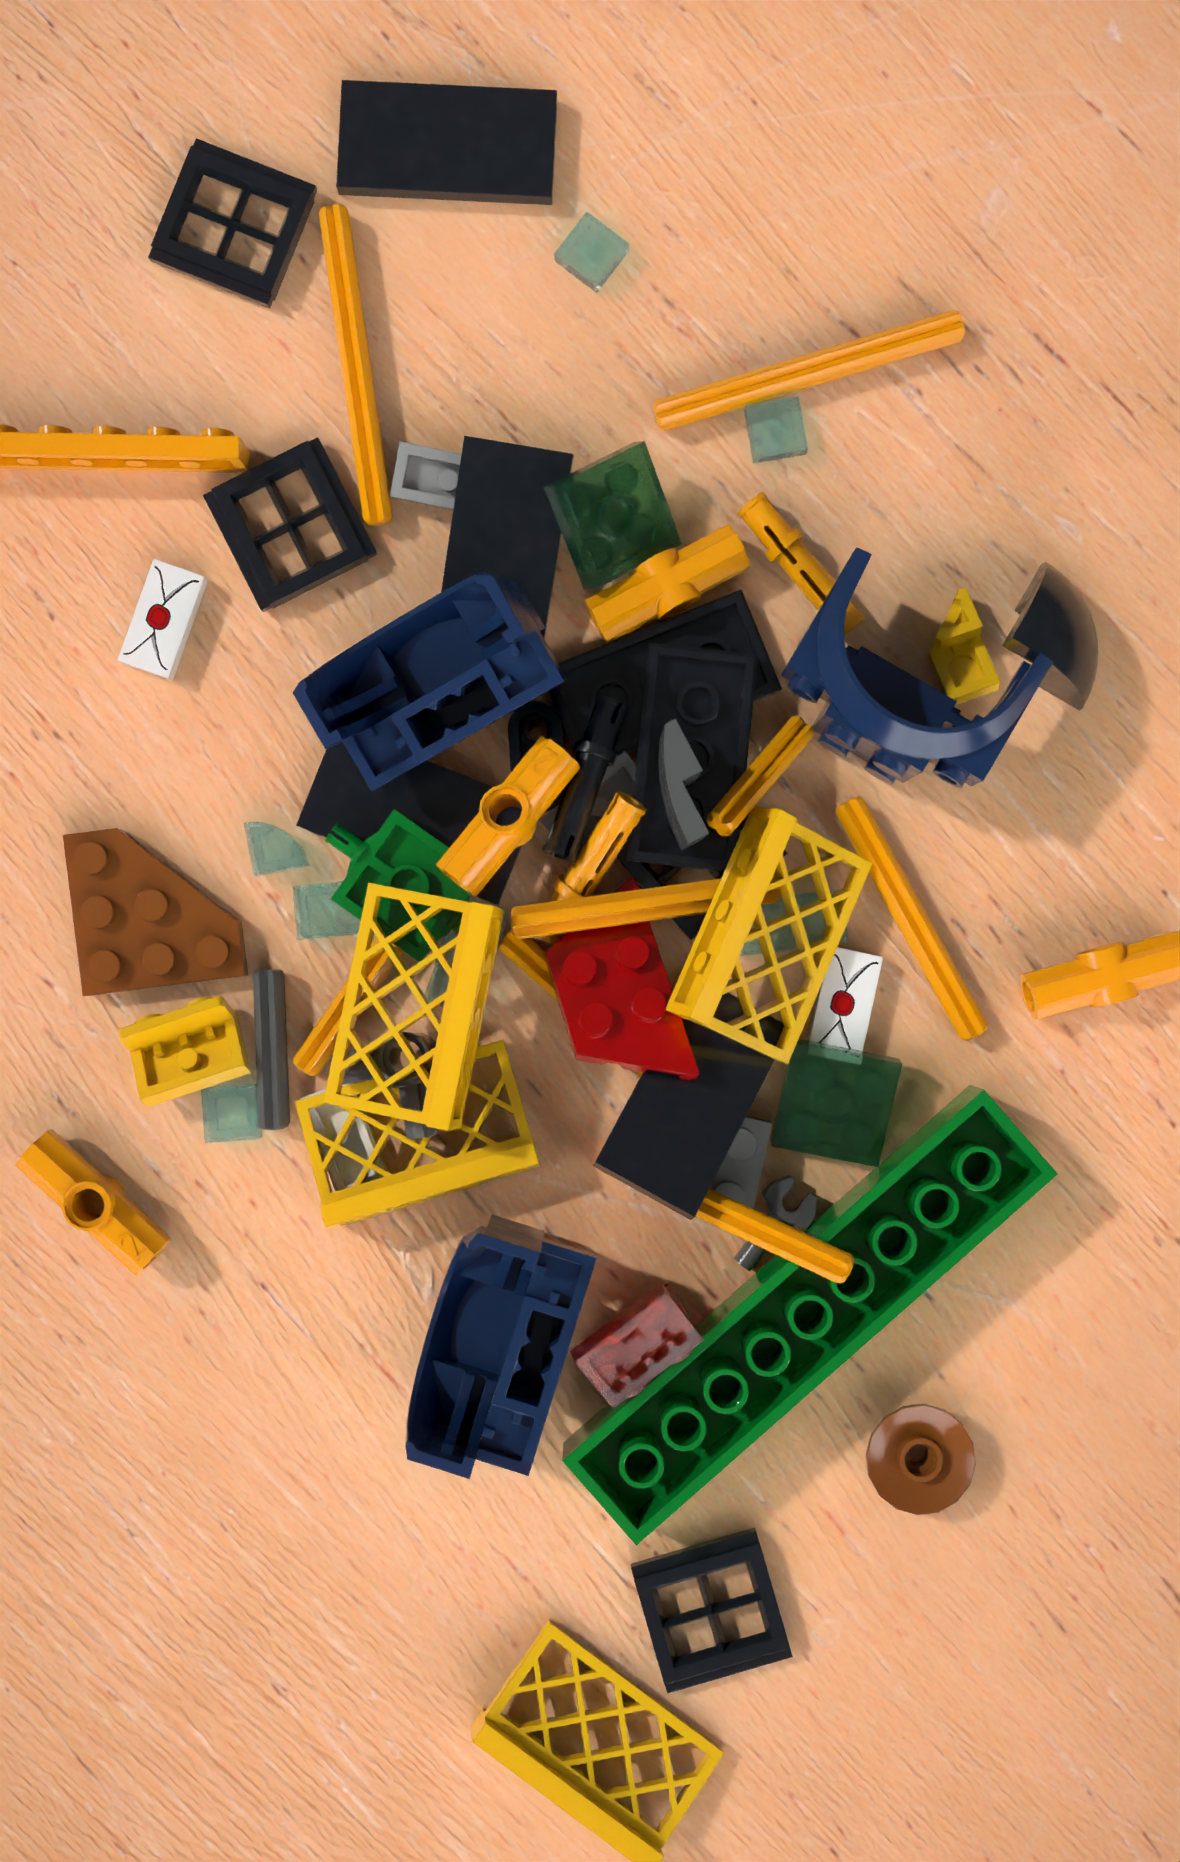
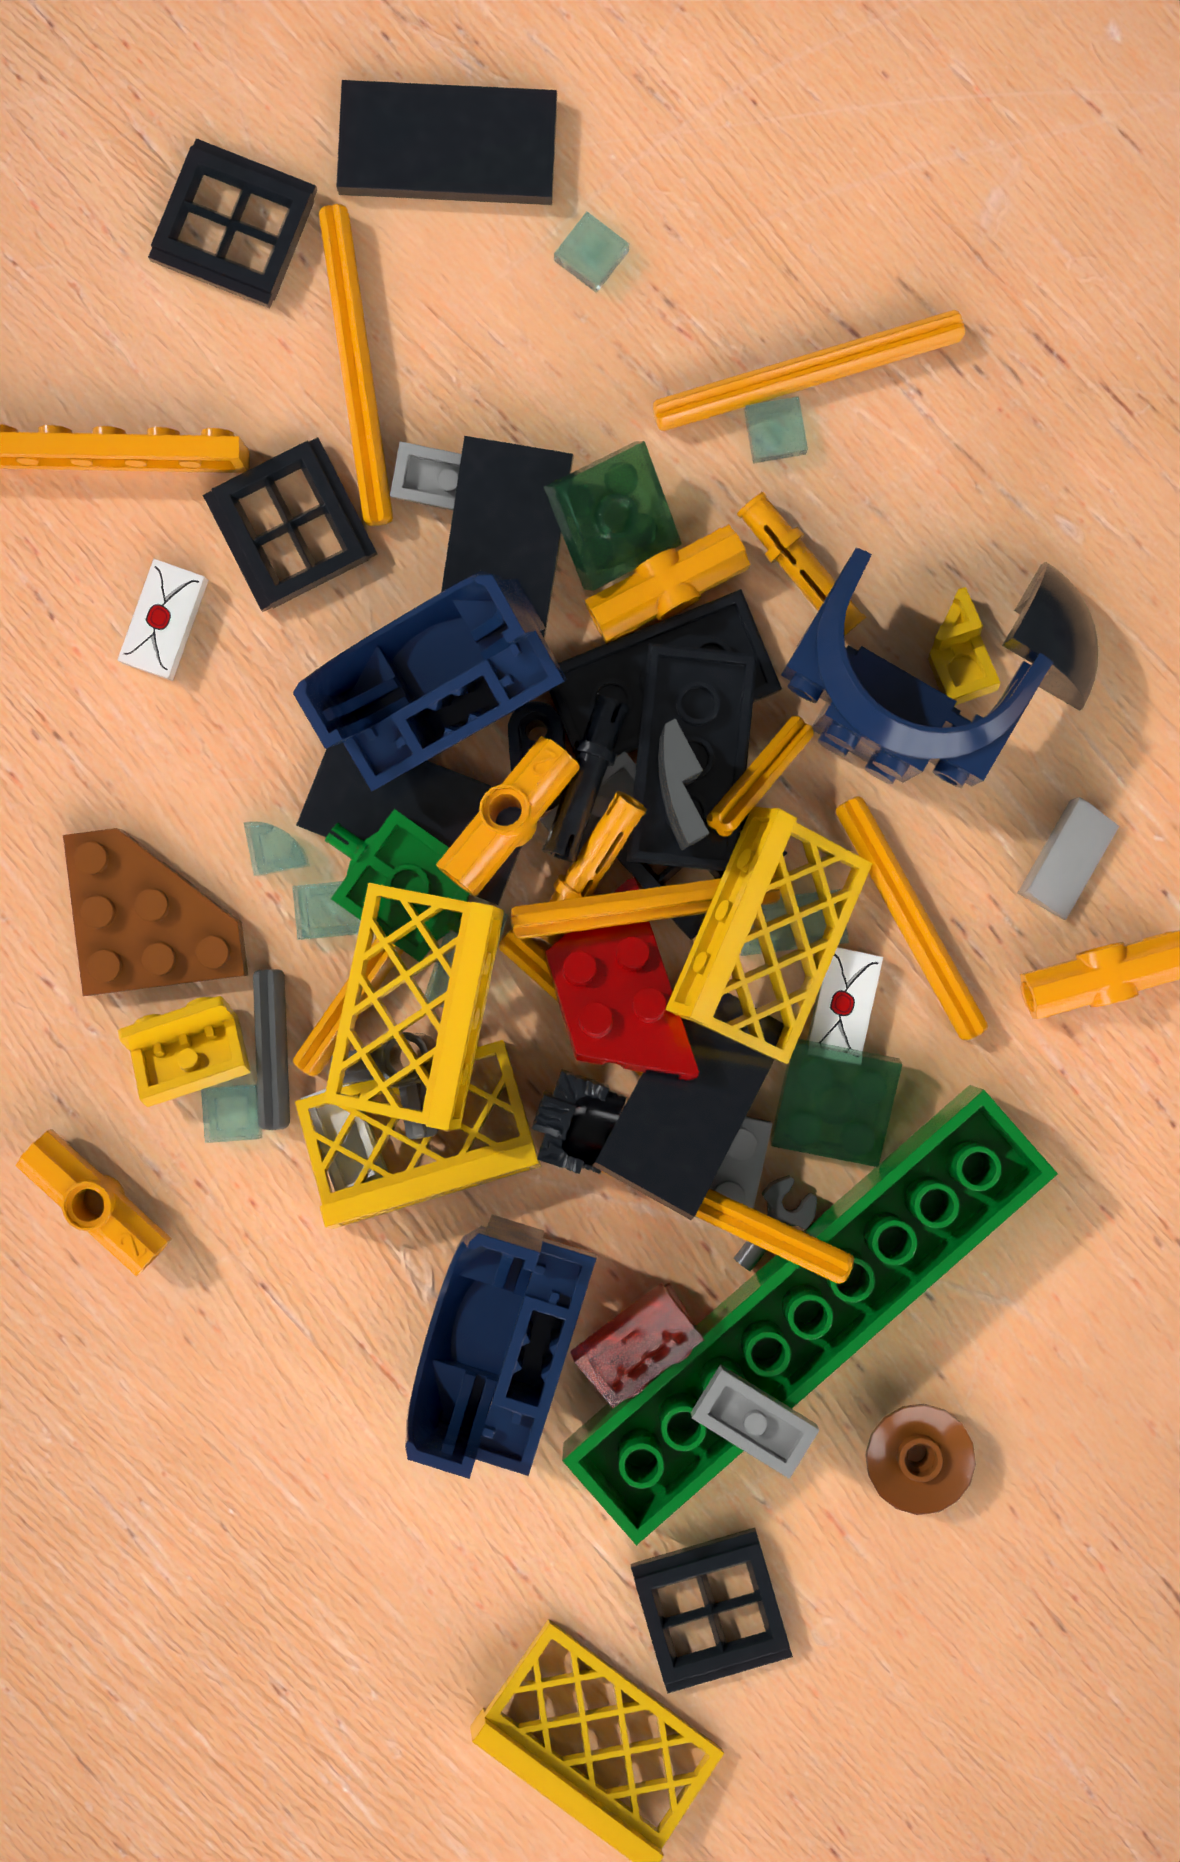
(576, 1121): none -> black hair
(754, 1421): none -> light grey plate
(1068, 858): none -> light grey slope

